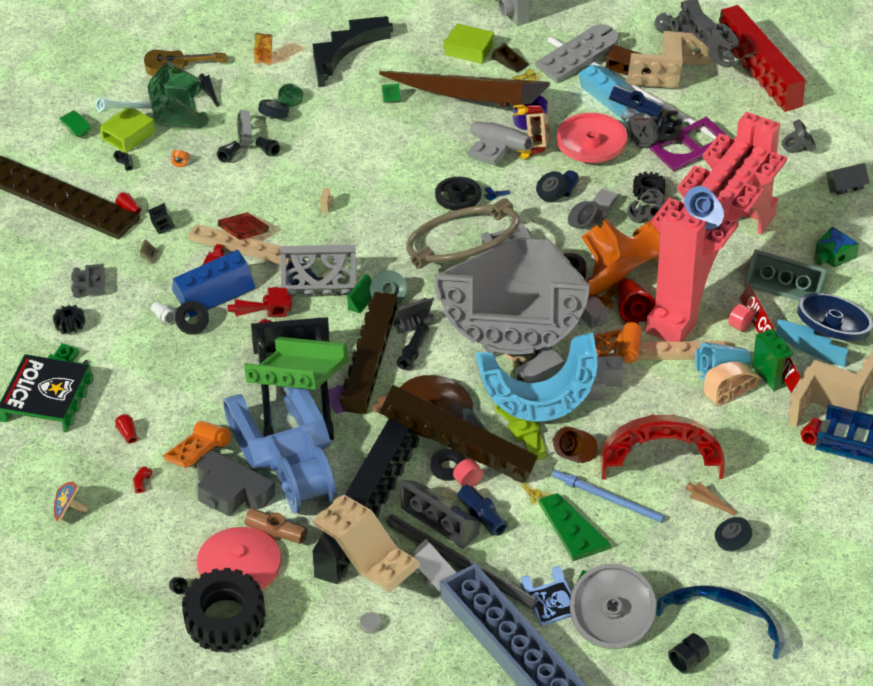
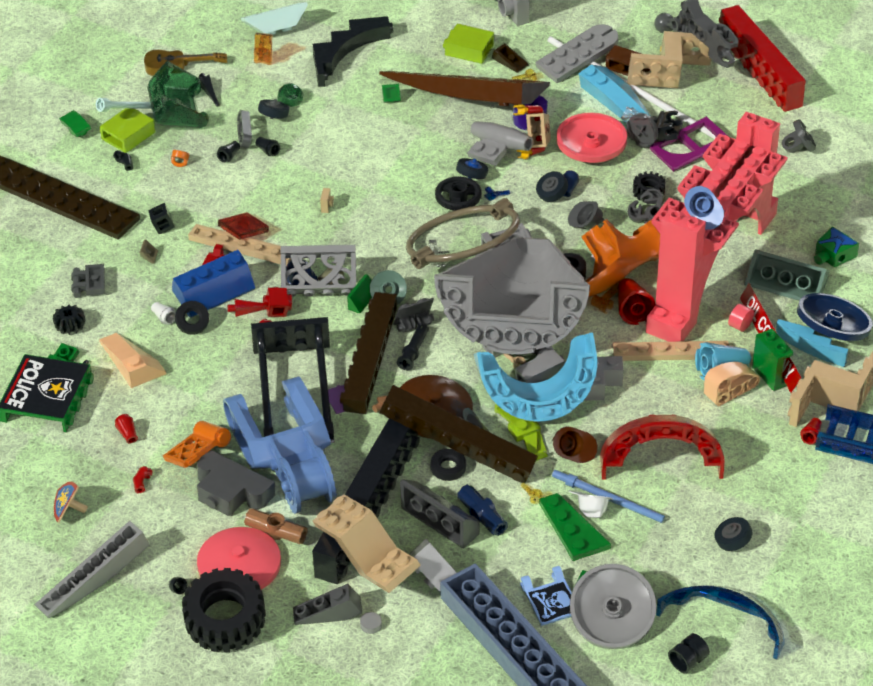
(95, 570): none -> light grey slope
(127, 202): red cone -> none
(132, 361): none -> light nougat wedge
(276, 19): none -> light aqua wedge
(299, 363): bright green panel -> none
(329, 607): none -> dark grey slope
(437, 251): none -> clear bracket
(462, 561): dark grey axle -> none
(468, 473): coral piece -> none
(472, 168): none -> black wheel
(592, 505): none -> white piece
(595, 313): light grey brick -> none
(606, 200): light grey slope -> none
(625, 345): orange piece -> none
(627, 97): dark blue piece -> none
(703, 495): medium nougat piece -> none
(847, 177): black brick -> none

